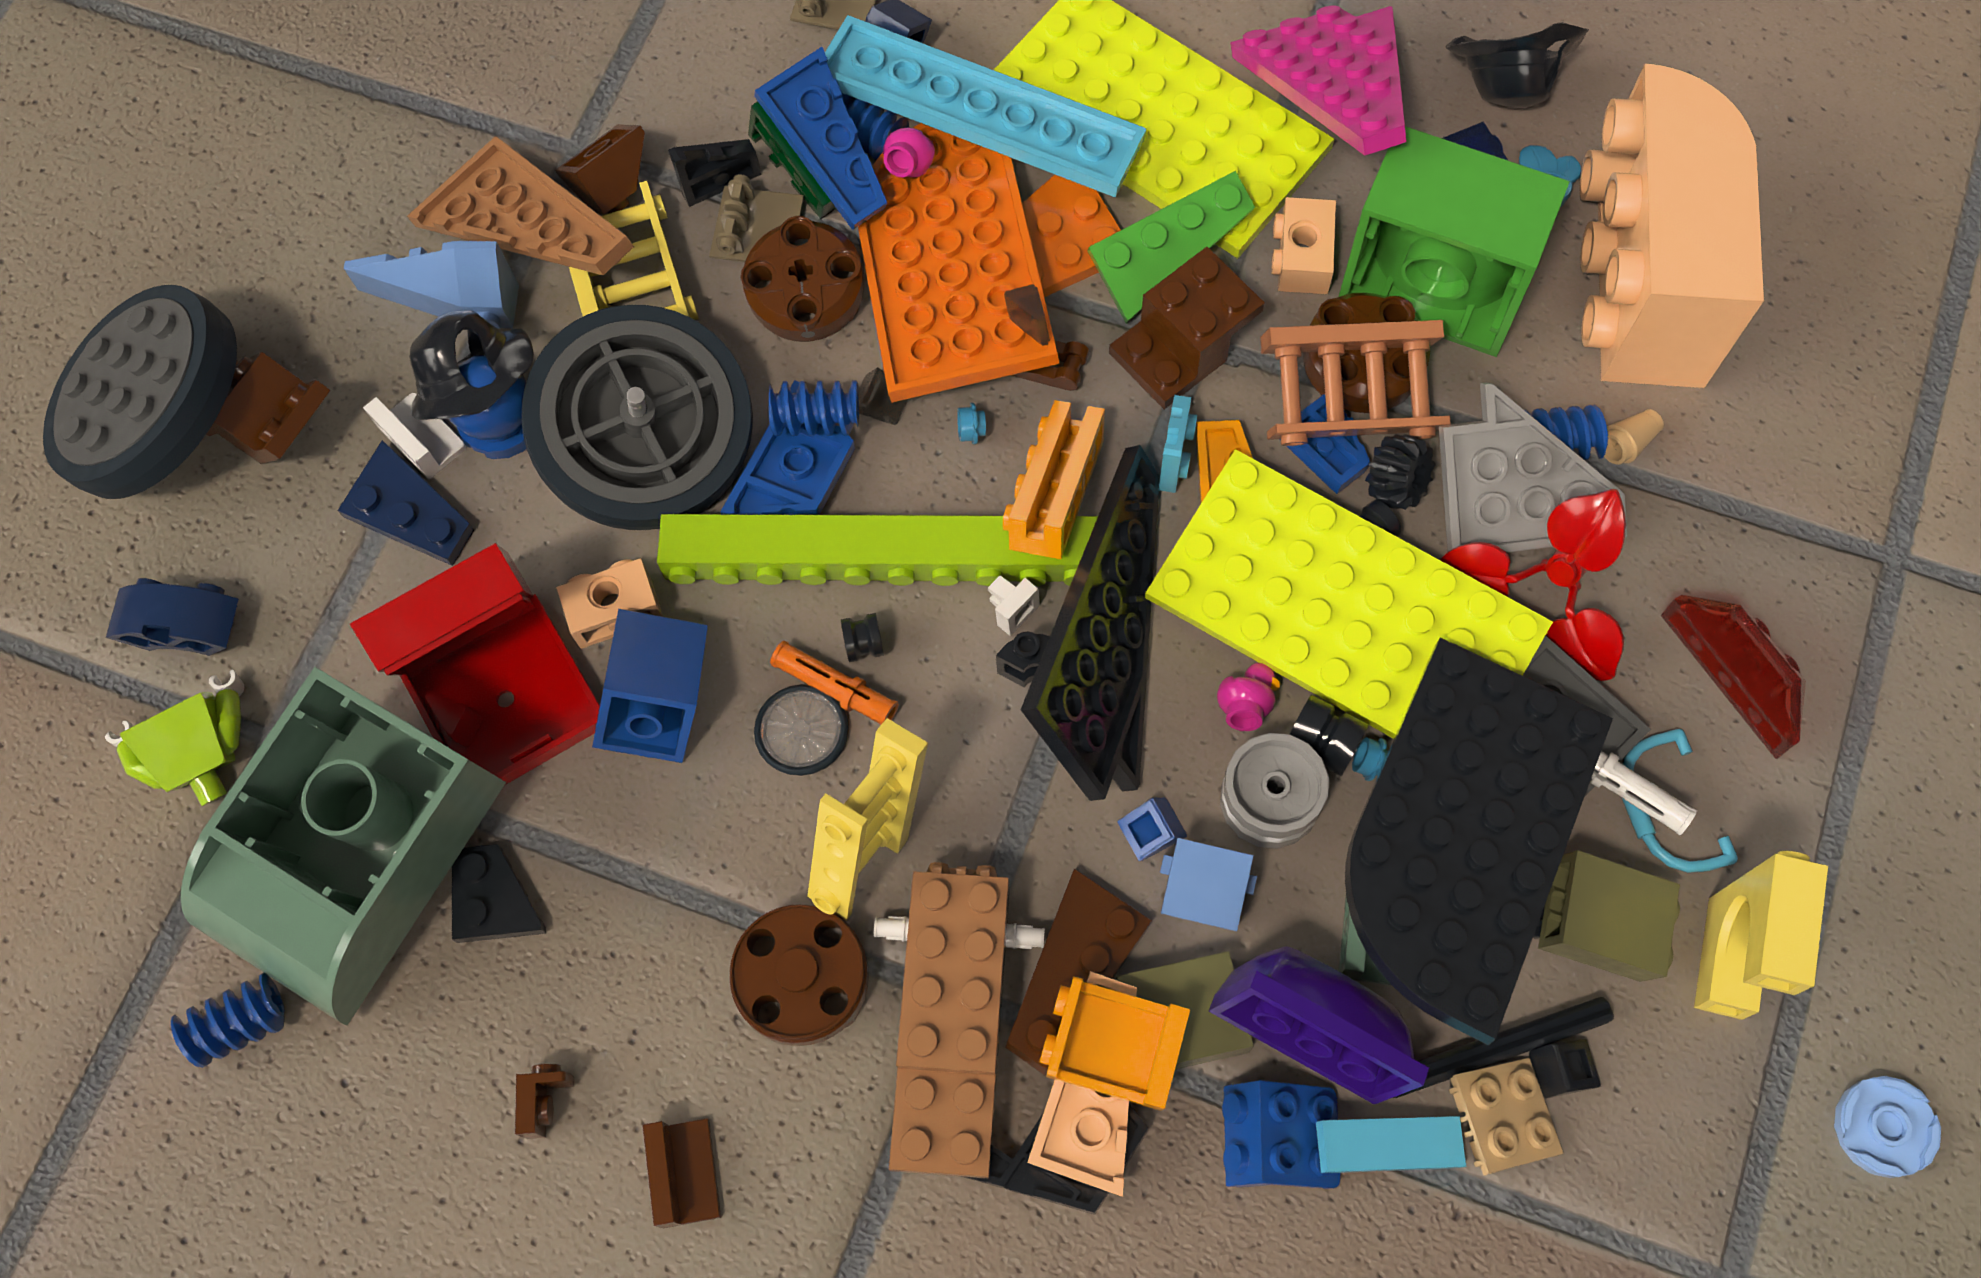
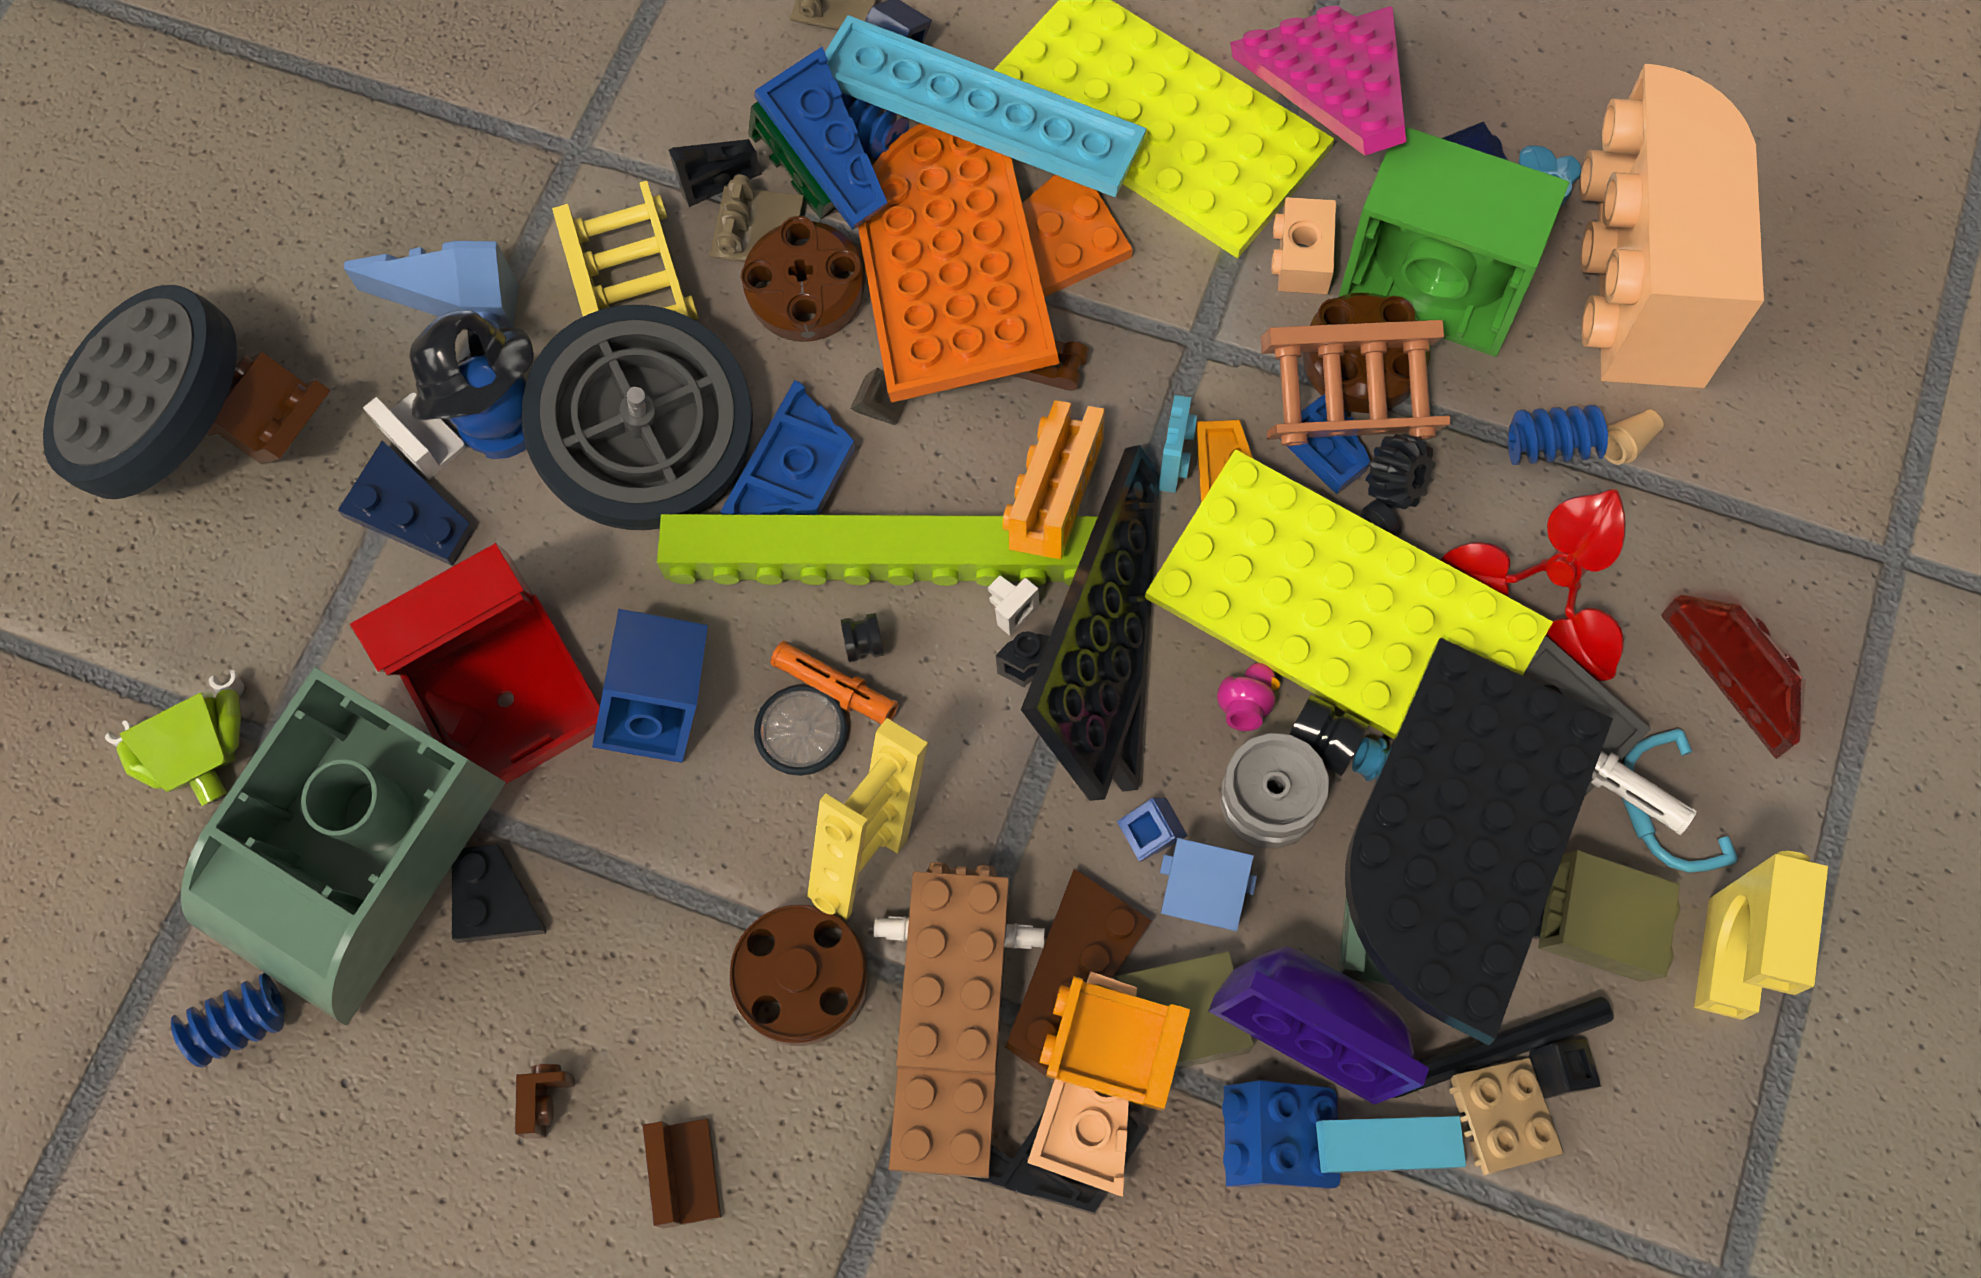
(173, 617): dark blue brick -> none
(522, 209): medium nougat wing -> none
(583, 594): light nougat brick -> none
(606, 169): reddish brown slope -> none
(813, 409): blue piece -> none
(908, 153): dark pink animal -> none
(971, 423): dark azure plate -> none
(1027, 312): clear smoke slope -> none
(1165, 240): bright green wing -> none
(1186, 327): reddish brown bracket -> none
(1508, 477): light grey wing -> none
(1518, 69): black piece -> none
(1887, 1127): light blue tile -> none

